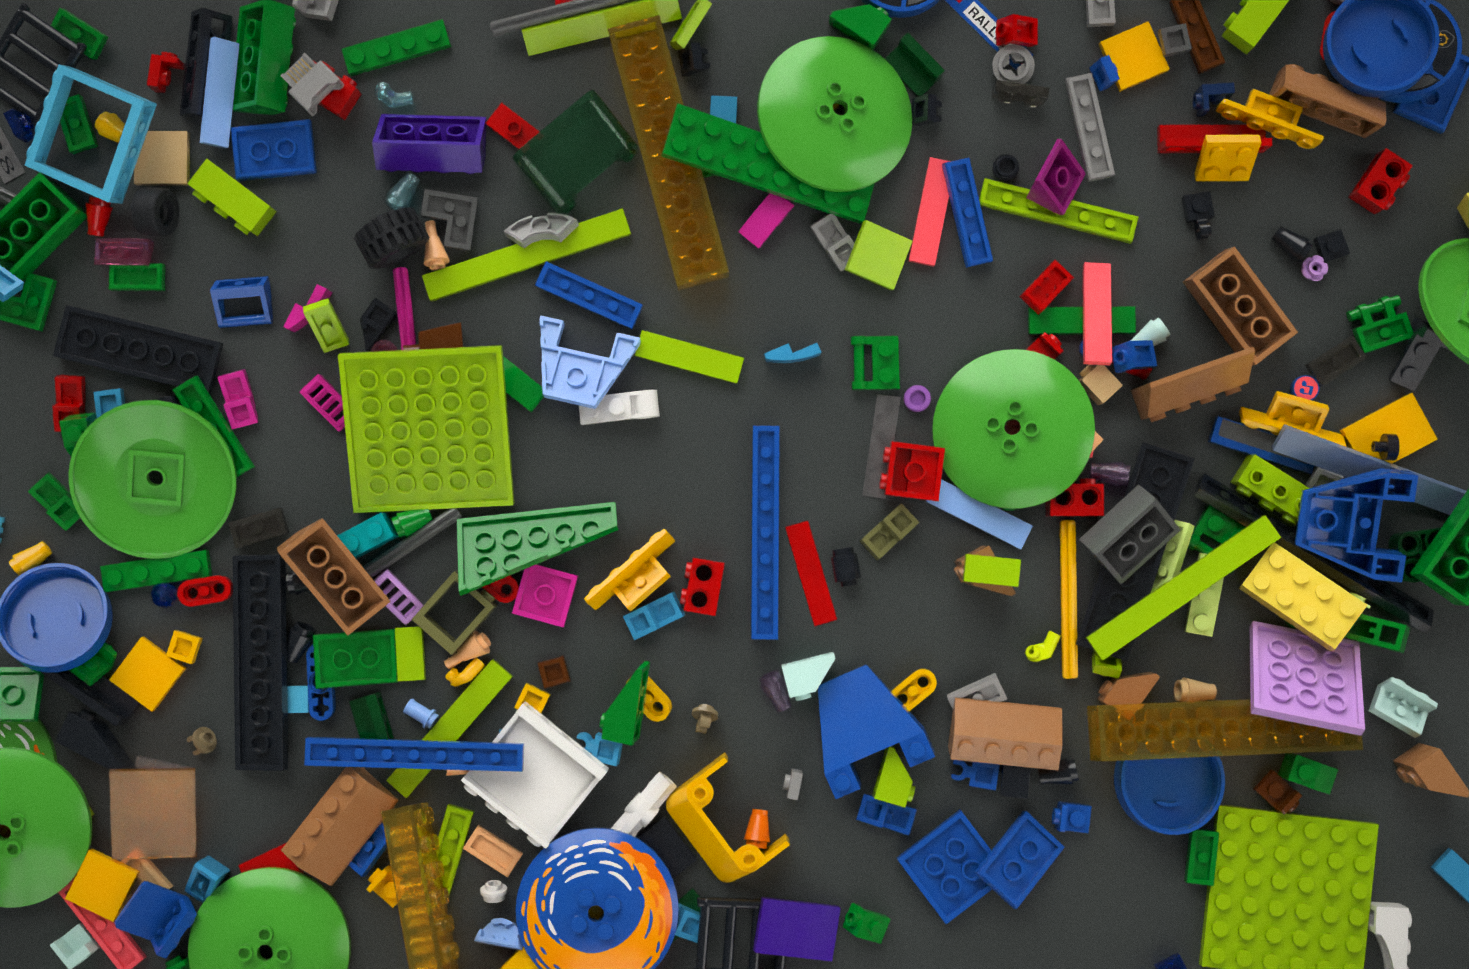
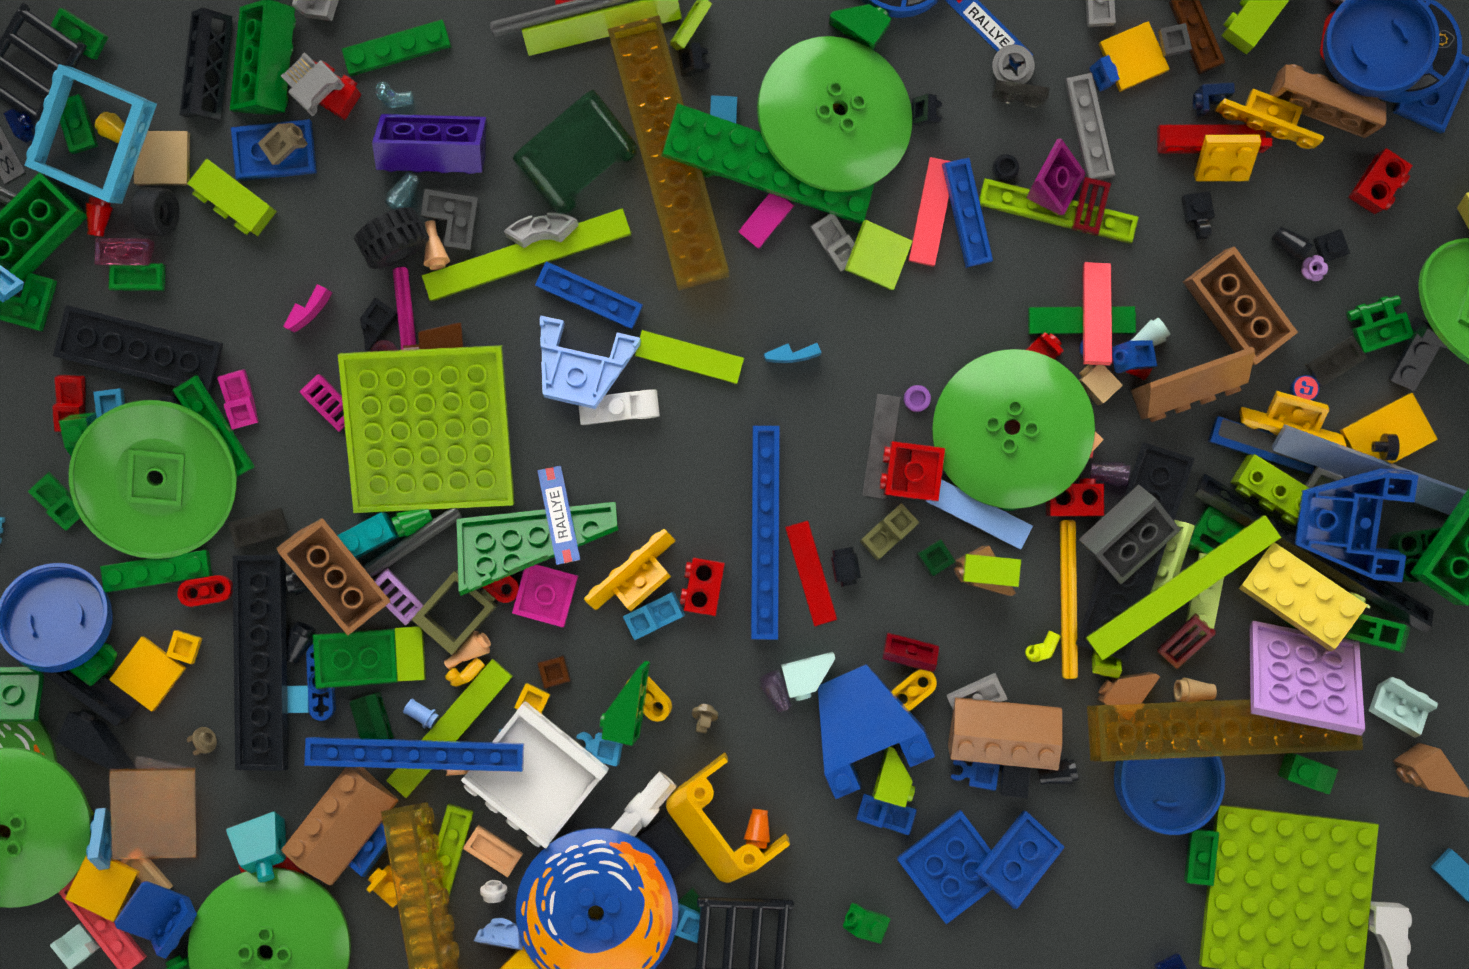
(30, 558): yellow cone -> none
(100, 846): none -> dark azure plate
(159, 73): red bracket -> none
(164, 595): clear blue plate -> none
(205, 878): dark azure slope -> none
(219, 92): light blue tile -> none
(242, 288): blue tile -> none
(259, 844): none -> torso
(282, 142): none -> dark tan bracket
(326, 325): lime plate -> none
(511, 126): red plate -> none
(521, 386): green slope -> none
(558, 515): none -> sticker
(792, 783): light grey plate -> none
(796, 929): dark purple tile -> none
(884, 362): green plate -> none
(910, 652): none -> dark red plate
(914, 65): dark green panel -> none
(935, 558): none -> dark green panel
(1017, 30): red bracket -> none
(1046, 287): red plate -> none
(1071, 817): blue bracket -> none
(1085, 228): none -> dark red tile
(1201, 625): none -> dark red tile
(1278, 793): reddish brown bracket -> none

